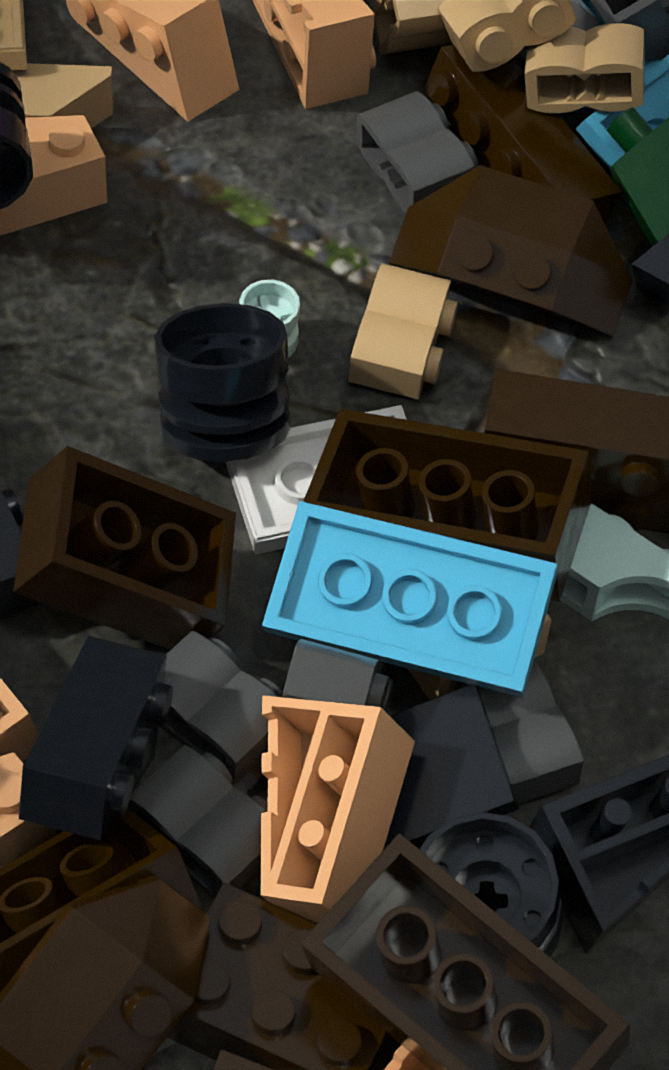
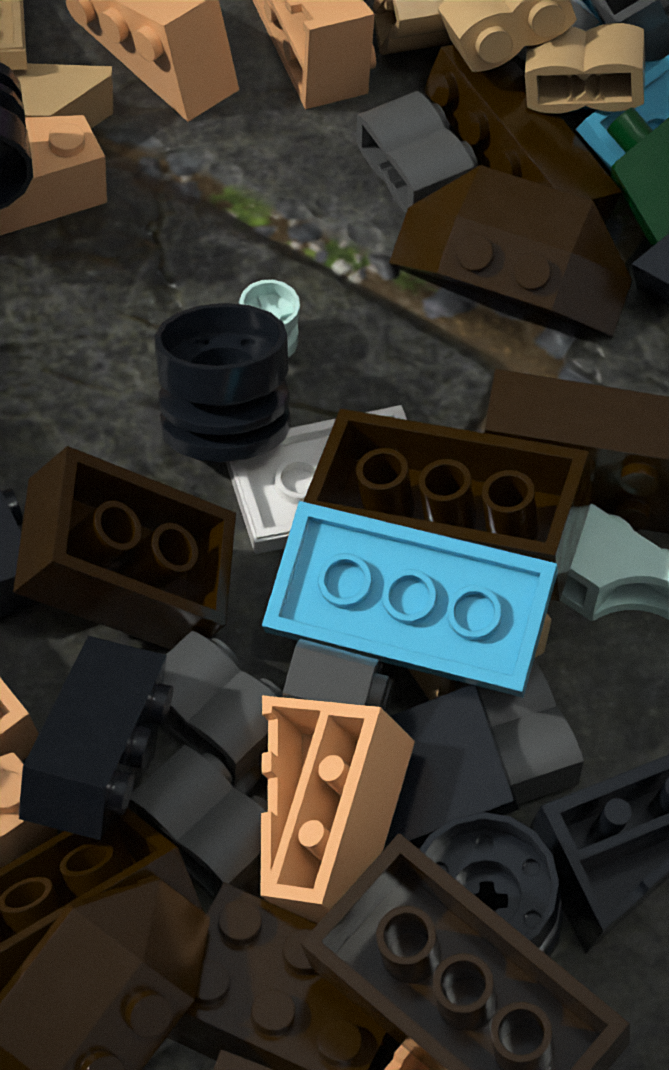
(401, 330): tan brick -> none

